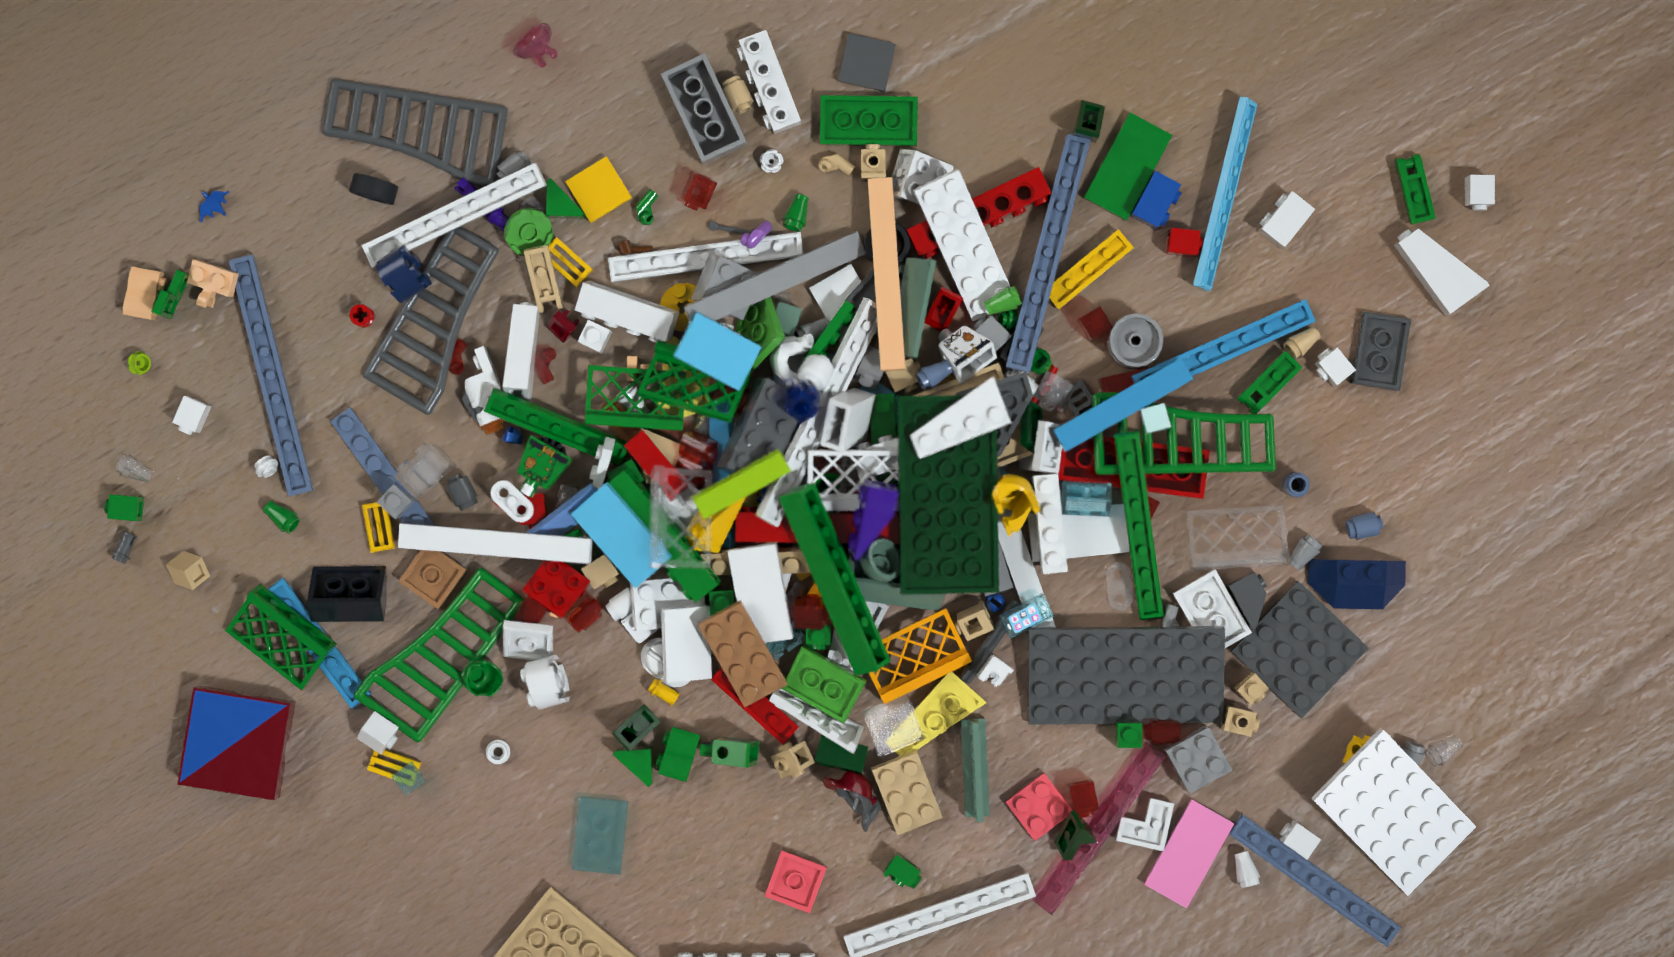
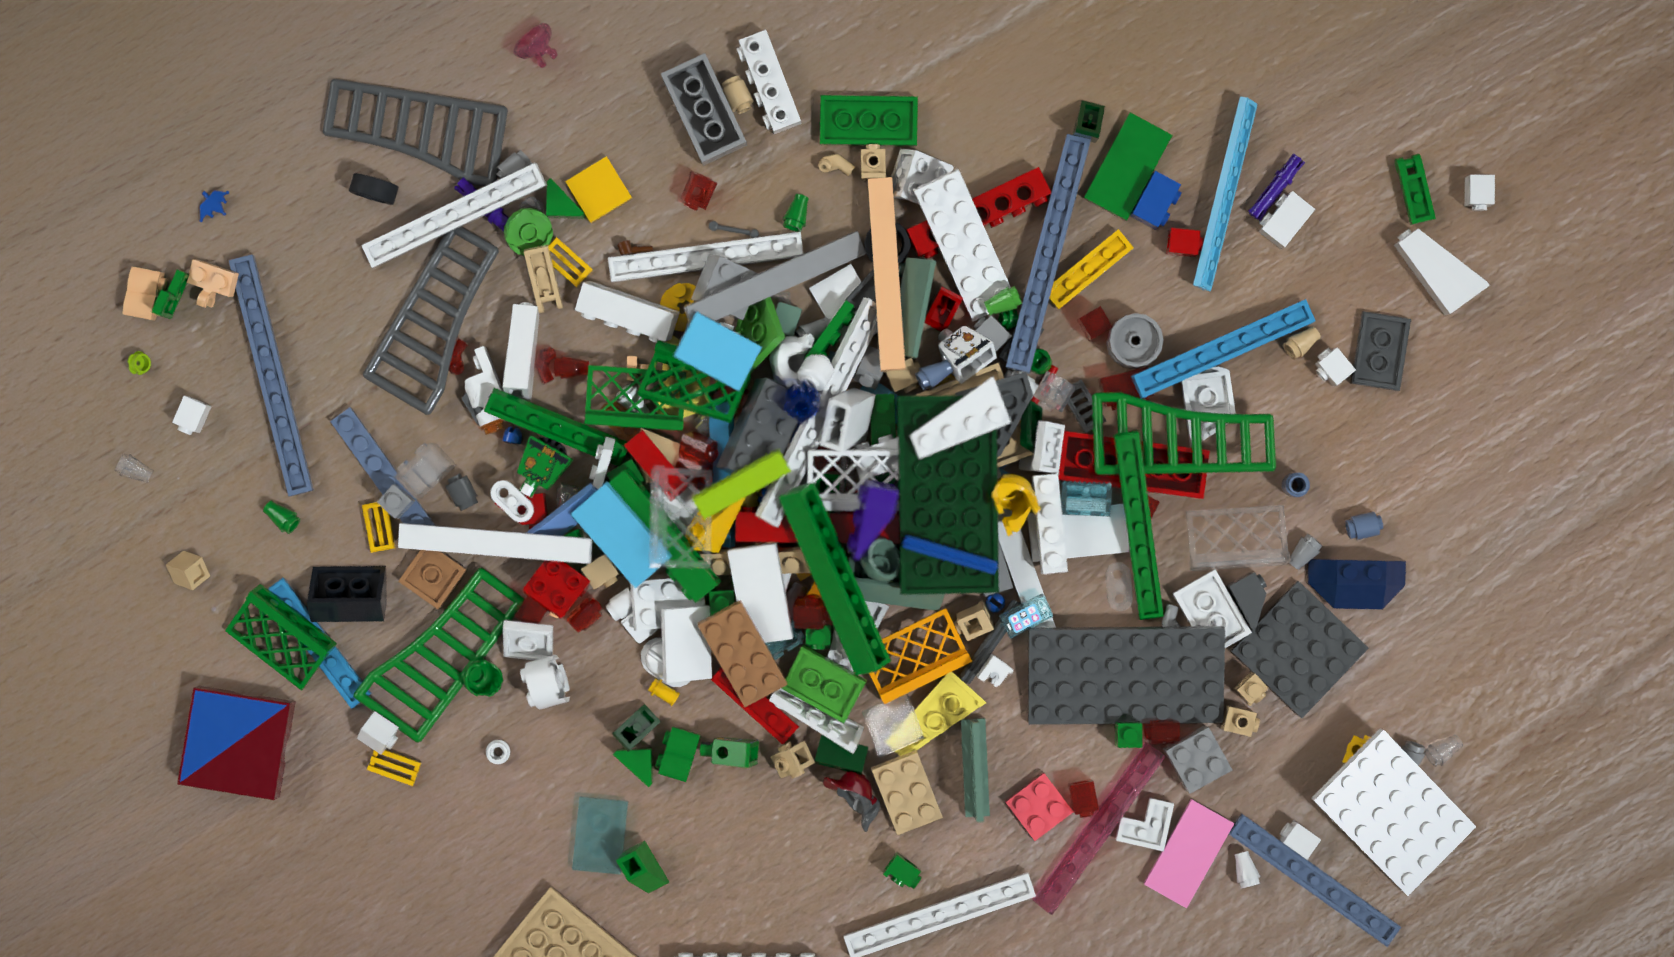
(124, 507): green brick -> none
(124, 547): dark grey pin -> none
(266, 466): white plate -> none
(356, 310): red bush -> none
(402, 273): dark blue brick -> none
(409, 778): clear light blue tile -> none
(561, 326): dark red tile -> none
(570, 367): none -> clear red cone
(594, 336): white brick -> none
(642, 868): none -> green slope
(643, 208): green arm -> none
(752, 240): medium lavender arm -> none
(768, 167): white plate -> none
(795, 881): coral plate -> none
(866, 62): dark grey tile -> none
(949, 554): none -> blue axle
(1072, 834): dark green slope -> none
(1123, 404): dark azure tile -> none
(1155, 418): light aqua tile -> none
(1210, 393): none -> white wing
(1270, 382): green plate -> none
(1275, 188): none -> dark purple pin

